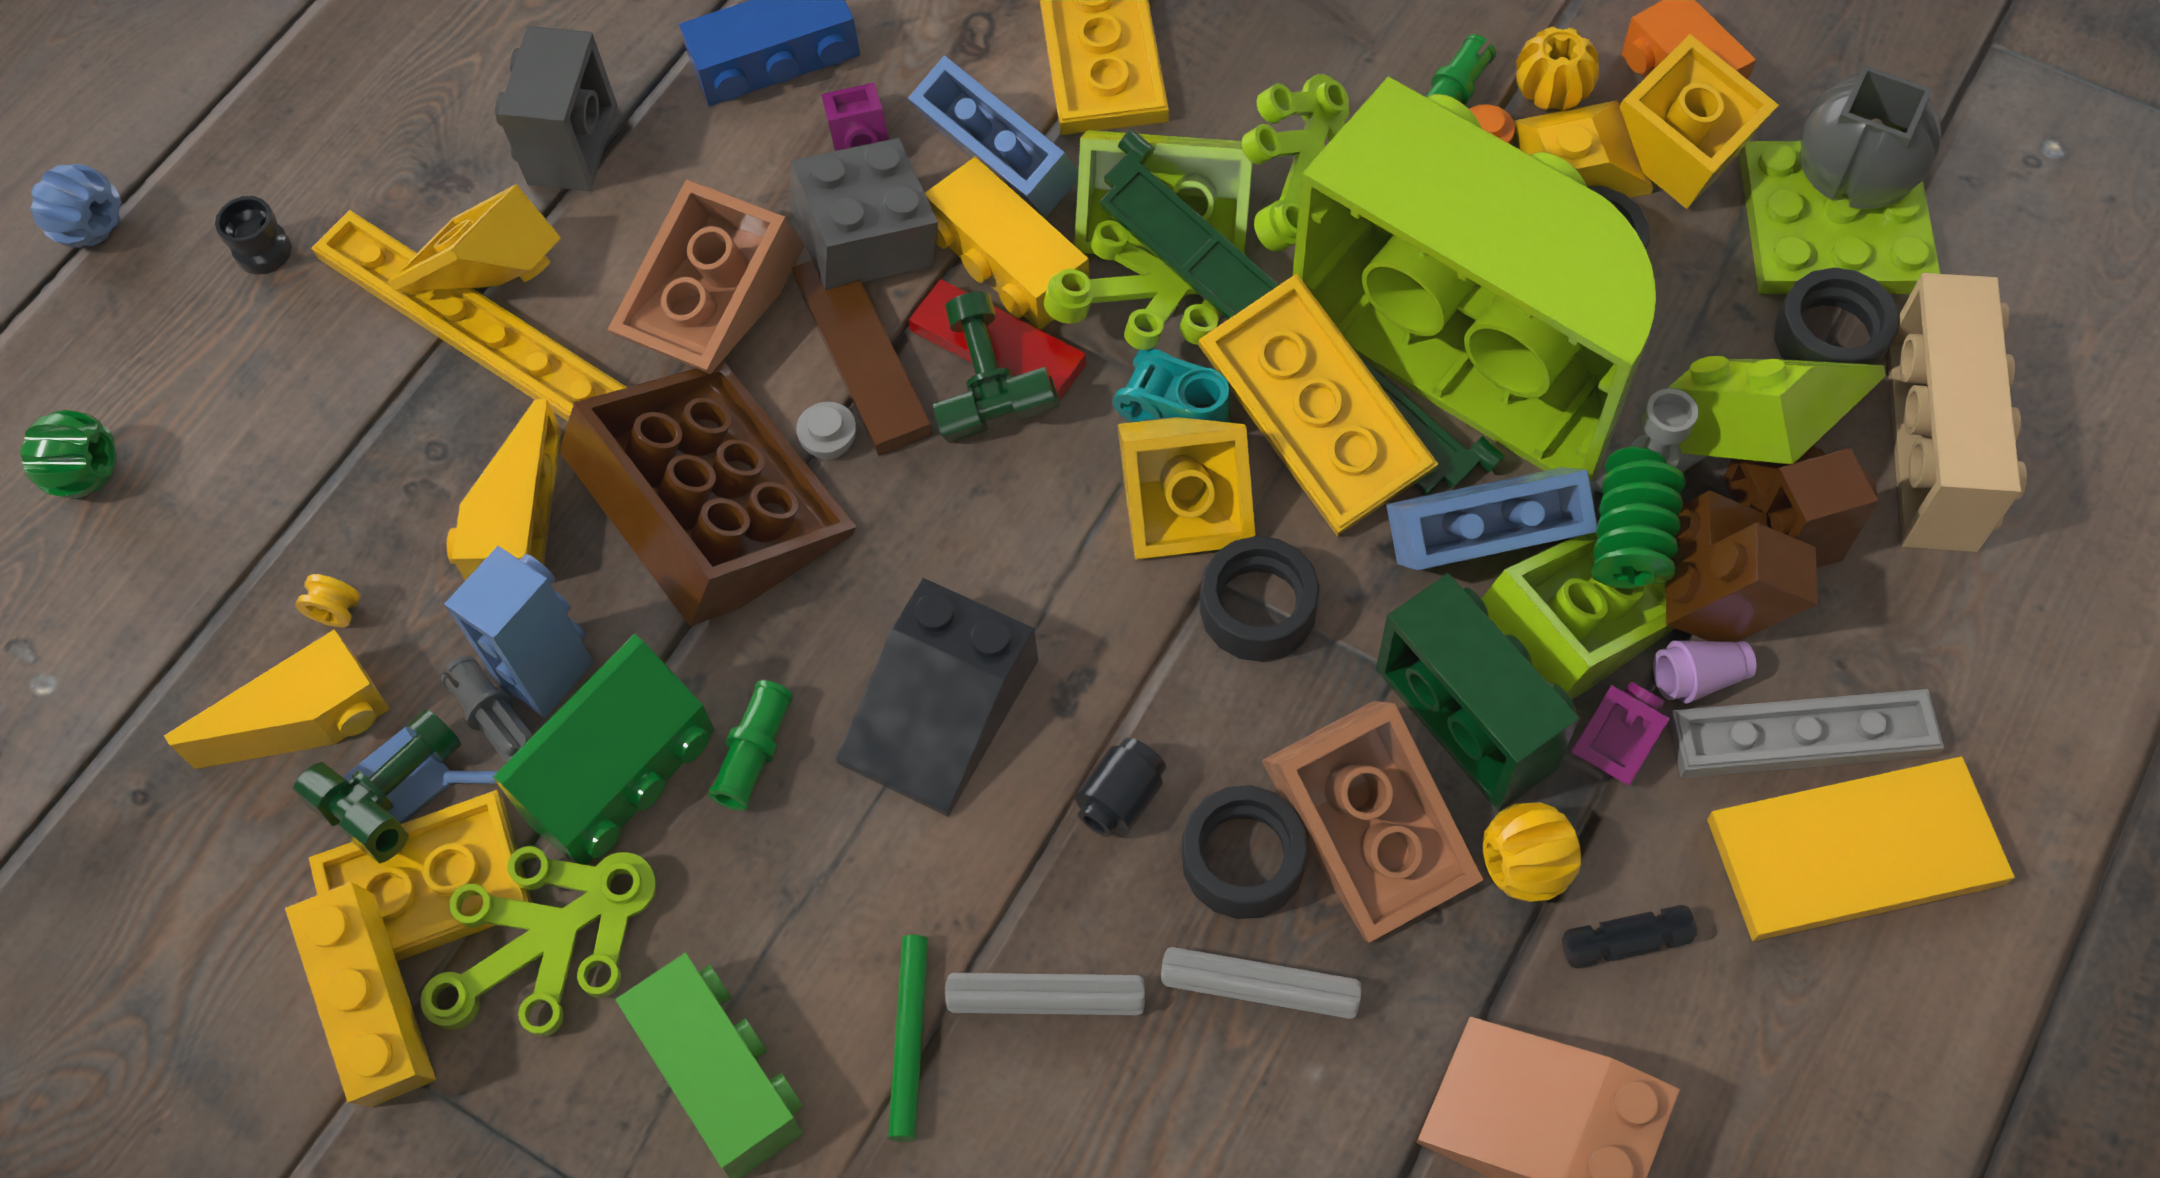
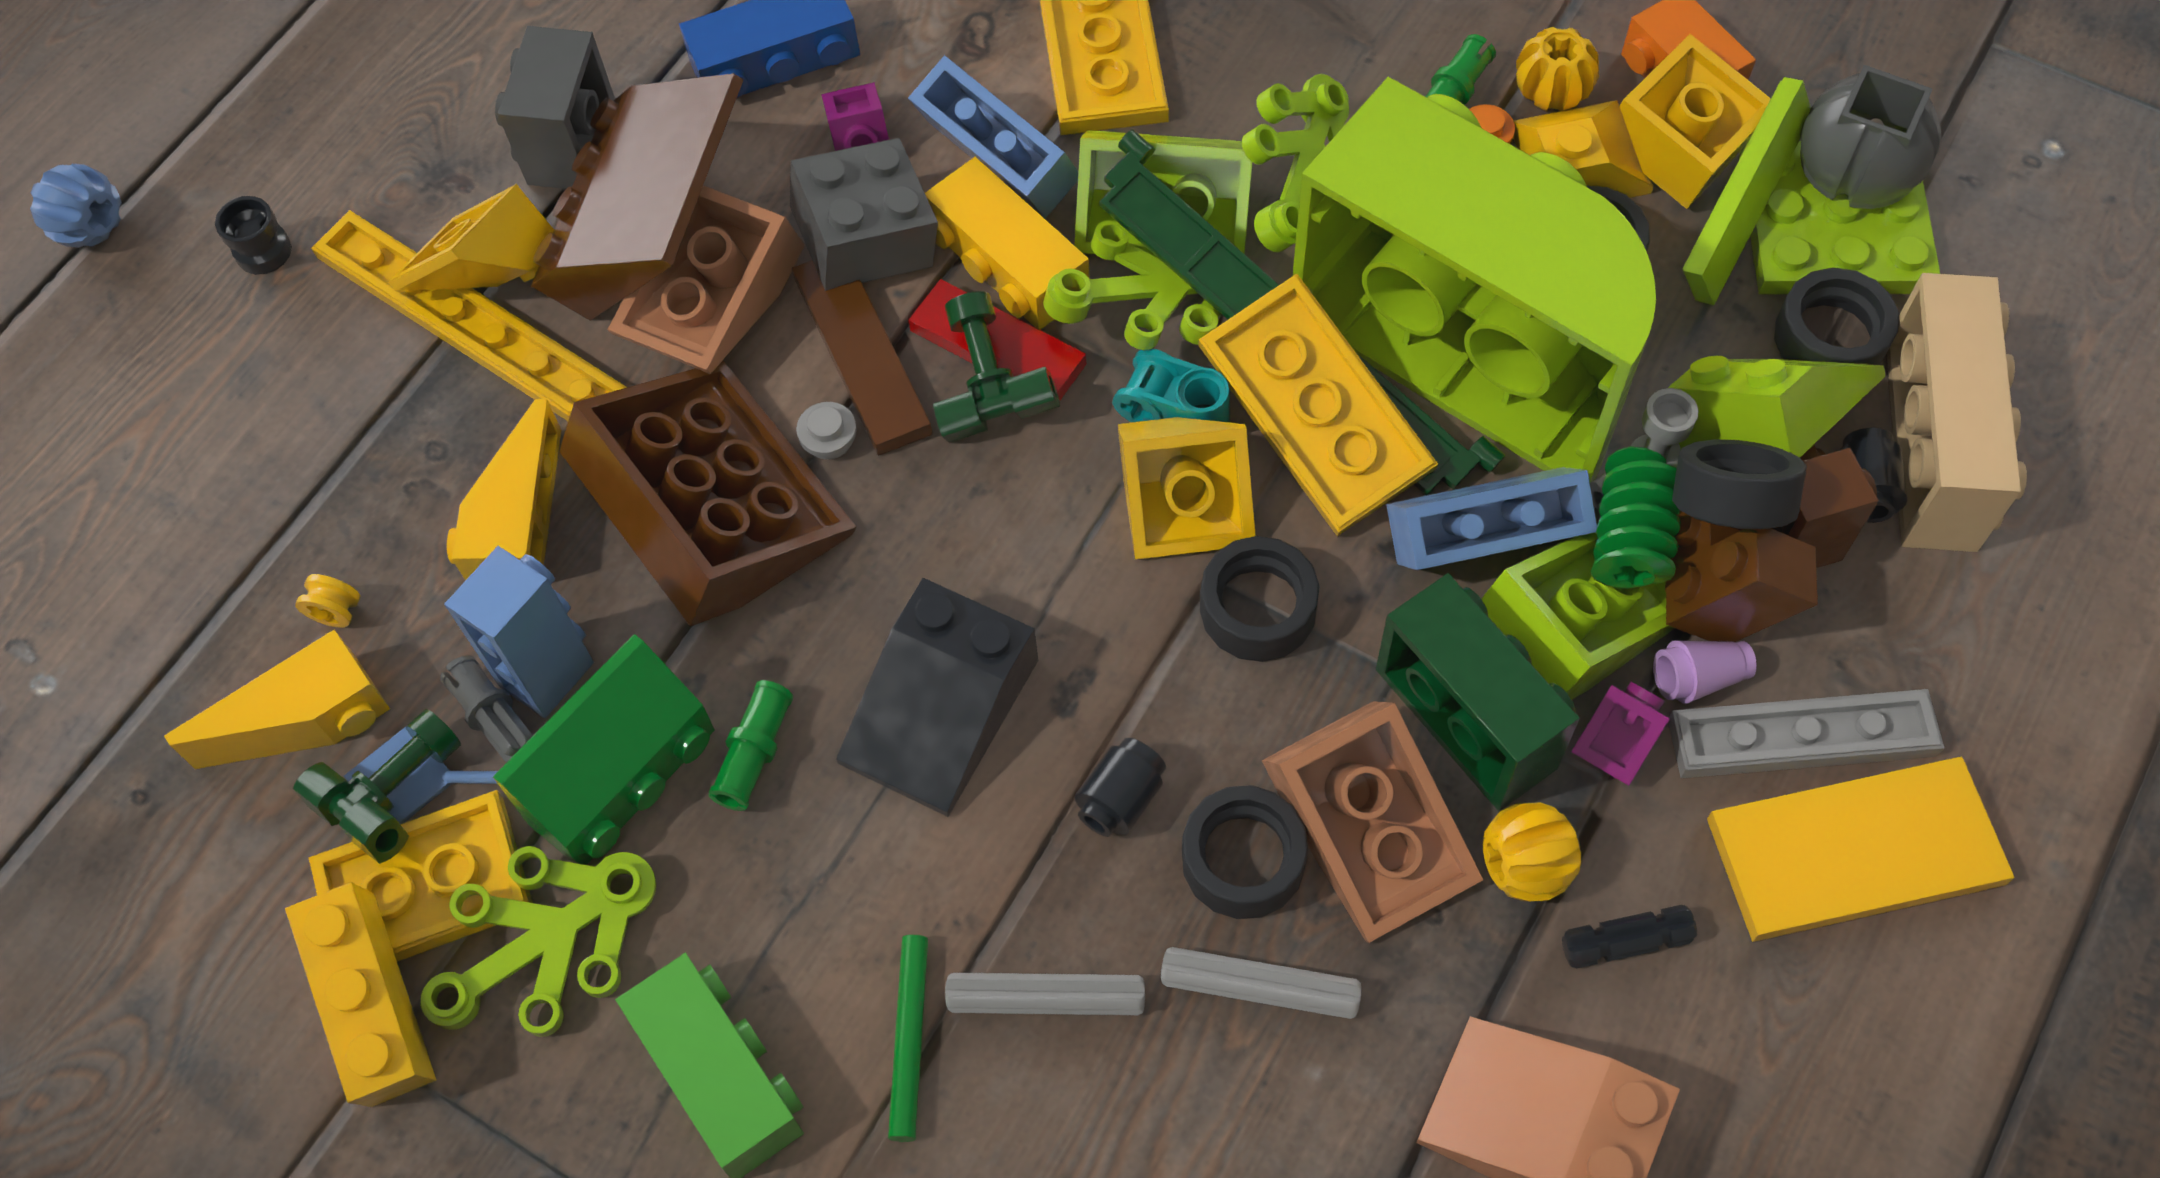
(68, 454): green piece -> none
(633, 191): none -> slope
(1739, 484): none -> black tyre
(1747, 191): none -> lime tile
(1884, 460): none -> black brick

